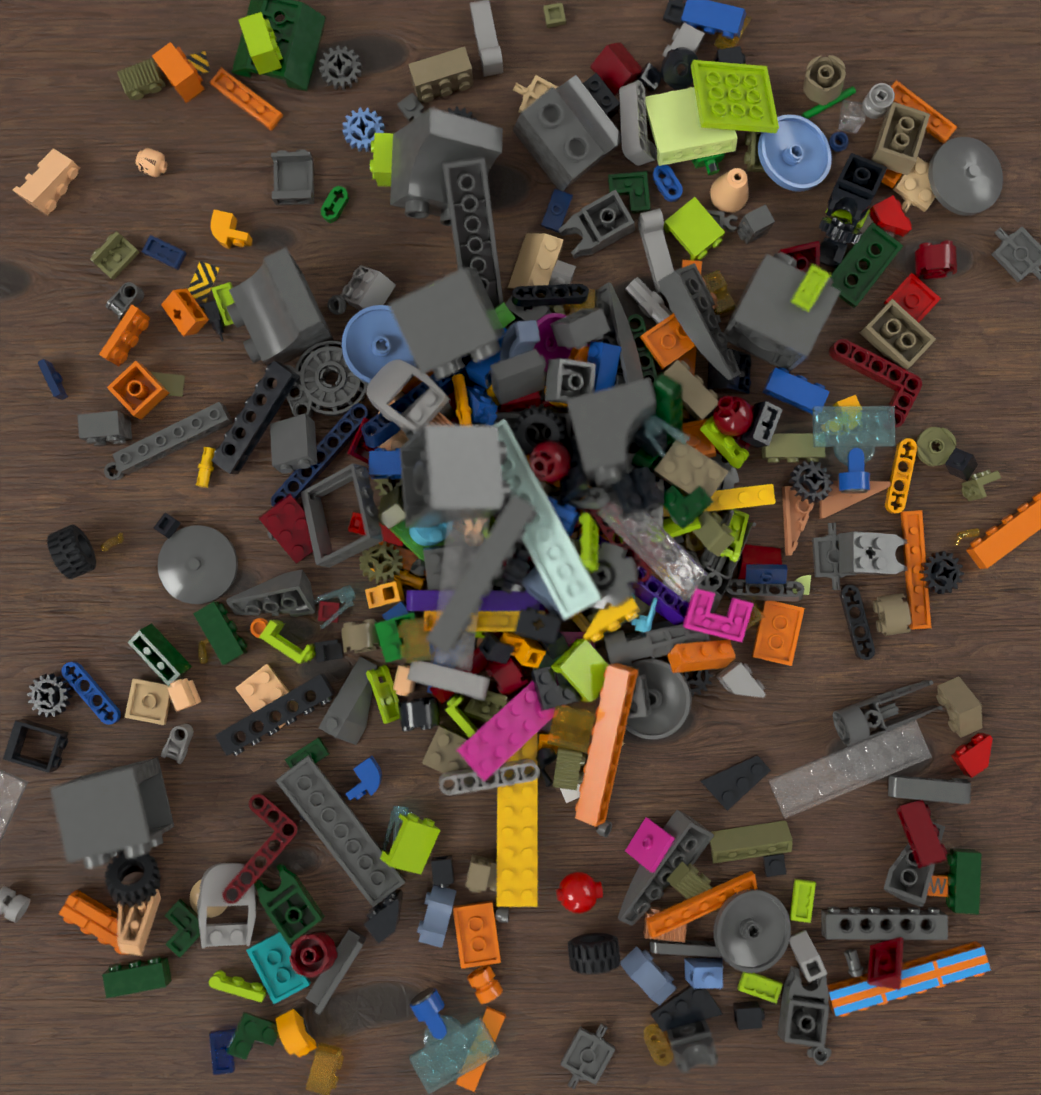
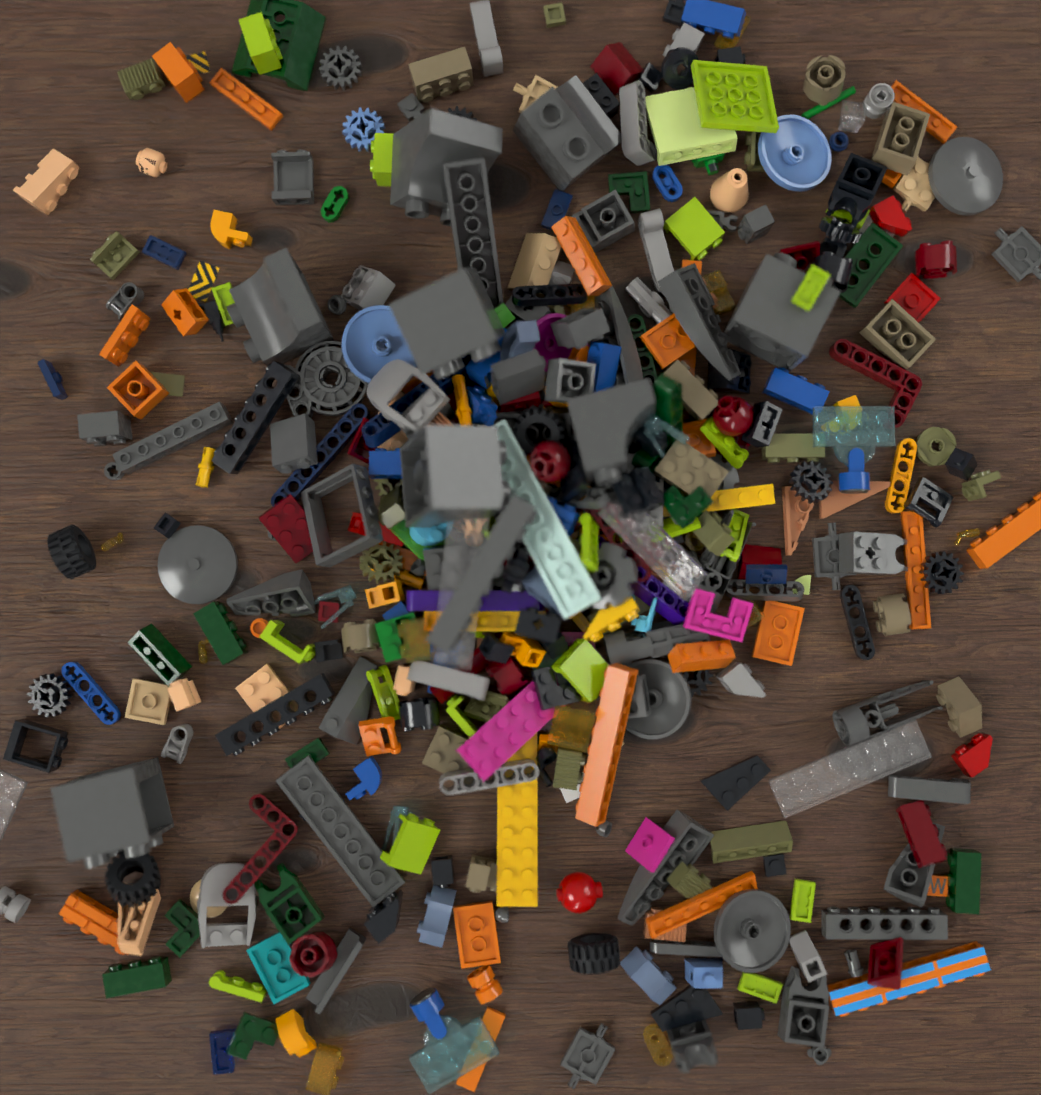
(373, 736): none -> orange plate
(581, 256): none -> orange brick
(837, 267): none -> black brick
(931, 496): none -> black plate

